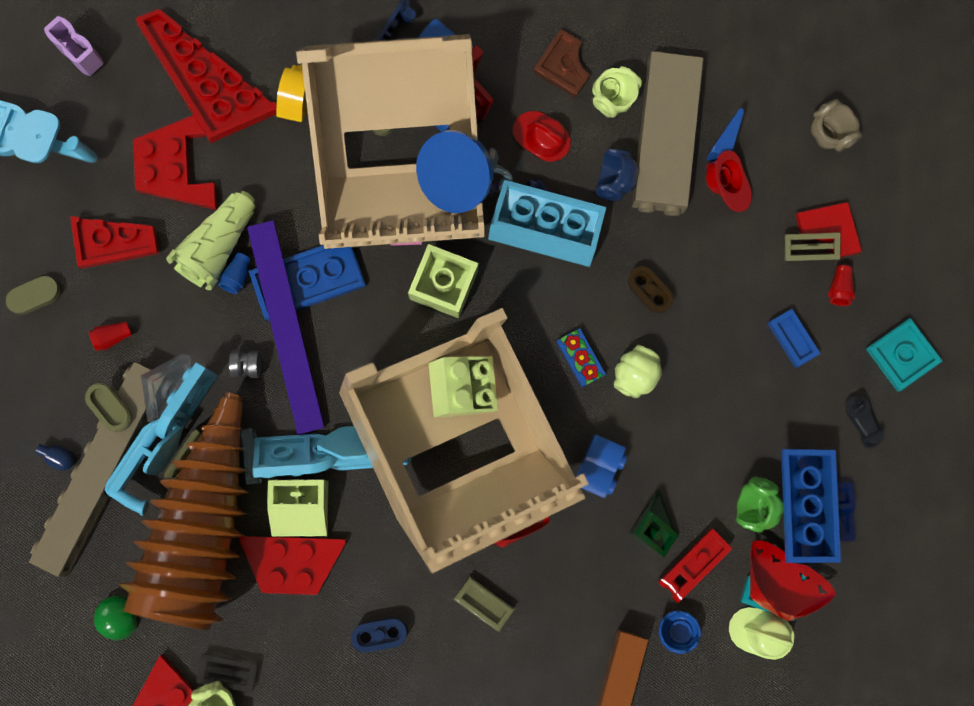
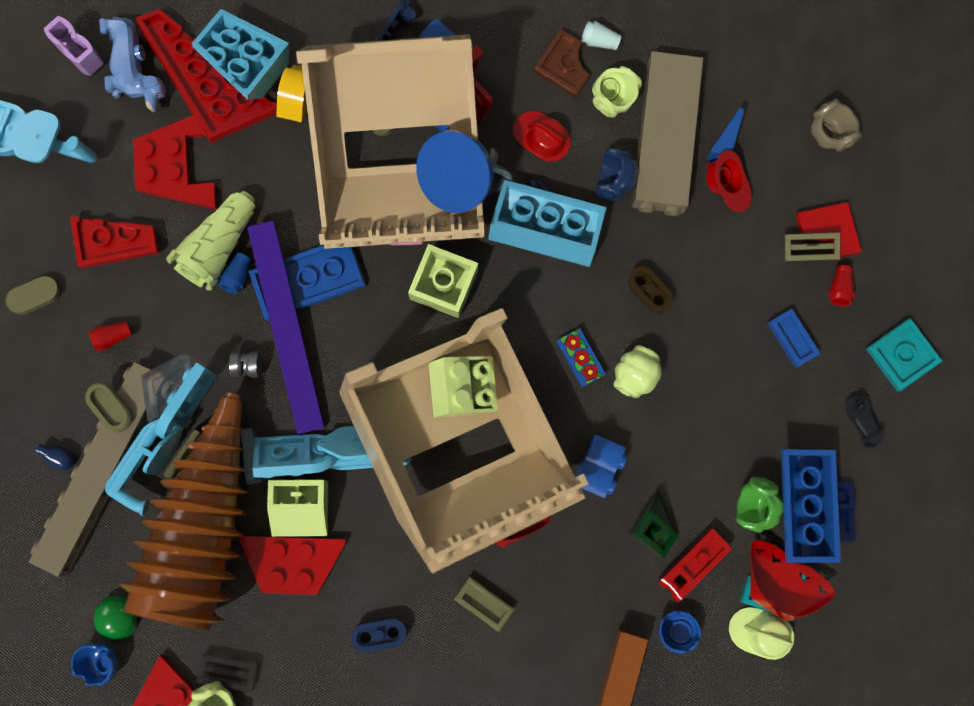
(95, 663): none -> blue hair
(126, 64): none -> medium blue animal
(243, 53): none -> medium azure wedge
(600, 36): none -> light aqua cone

